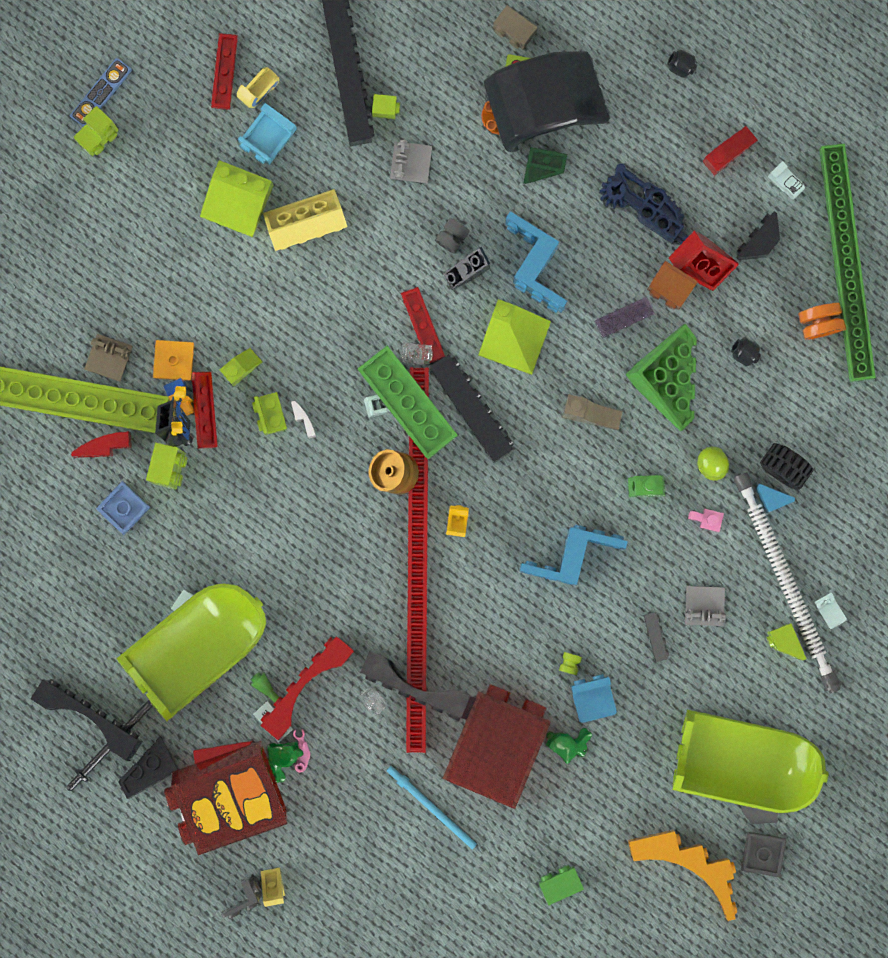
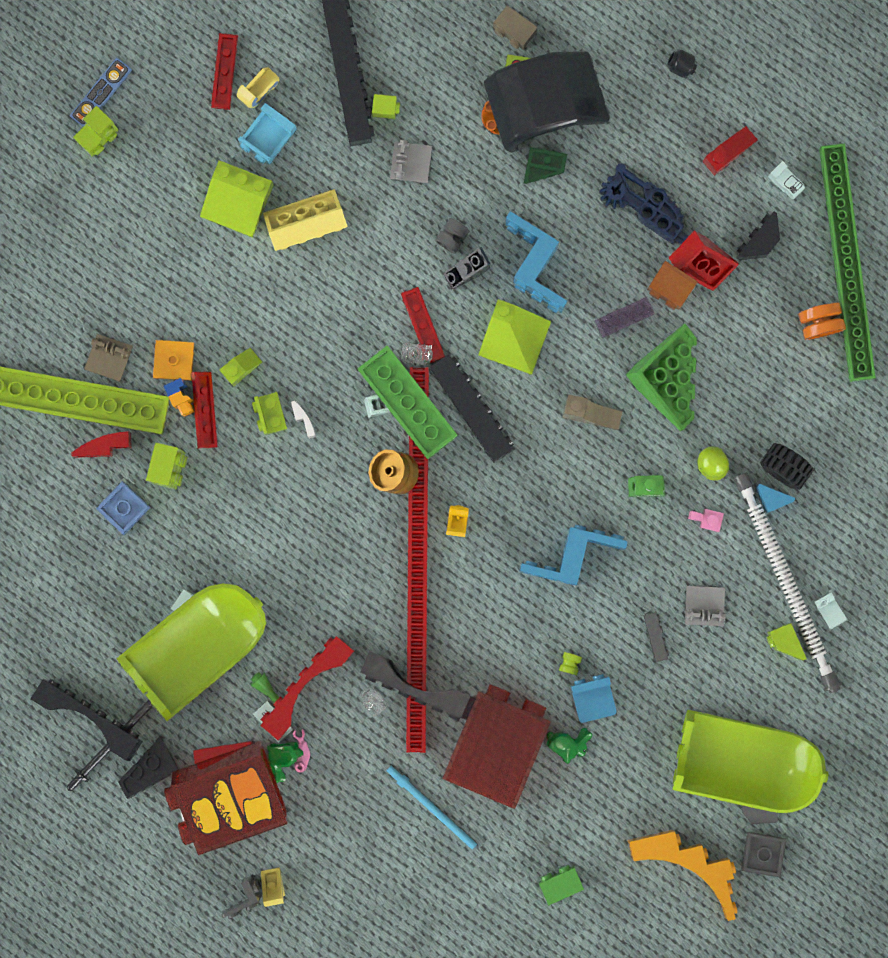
(172, 422): torso -> none
(746, 351): black head -> none

